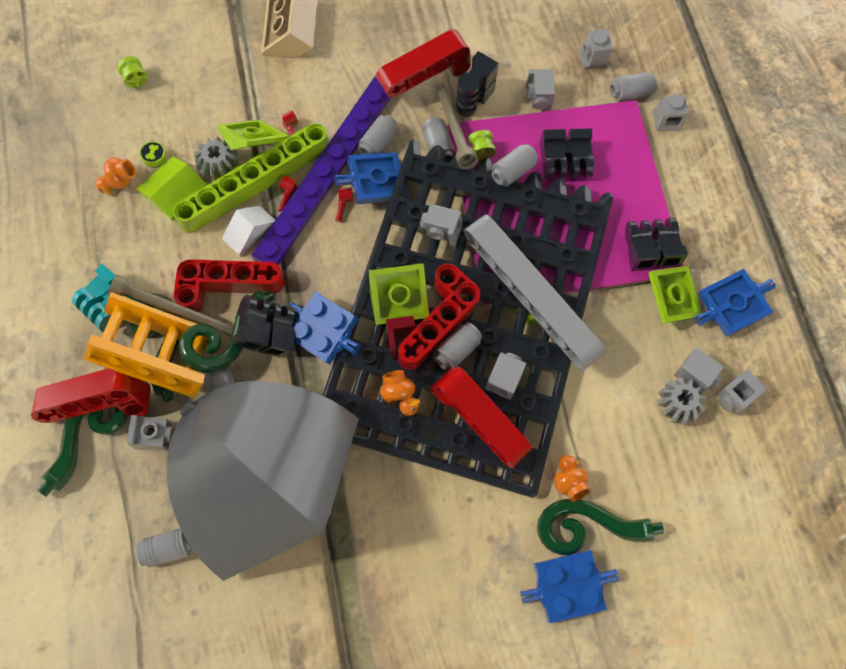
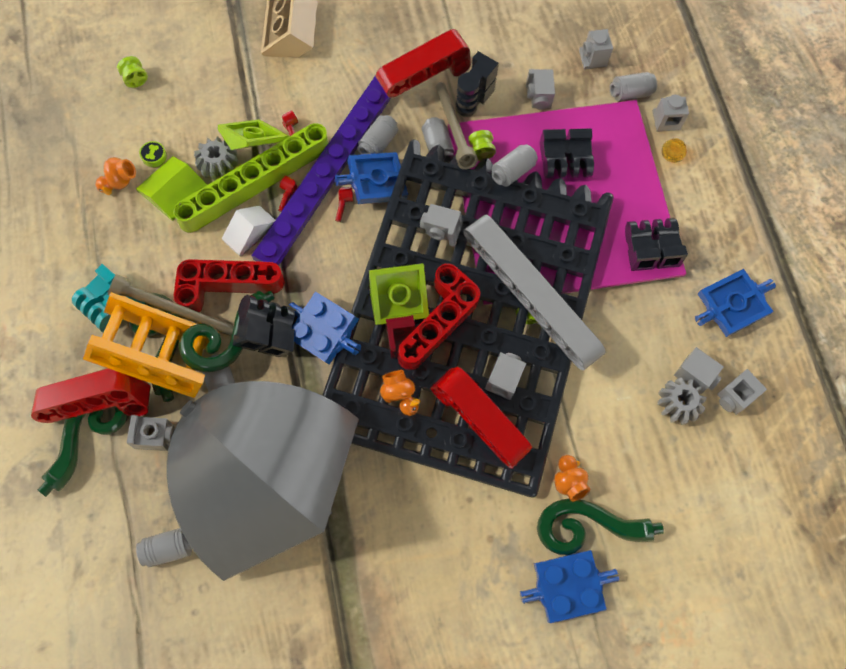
(457, 346): light grey head -> none
(674, 150): none -> clear yellow plate
(675, 294): lime slope -> none

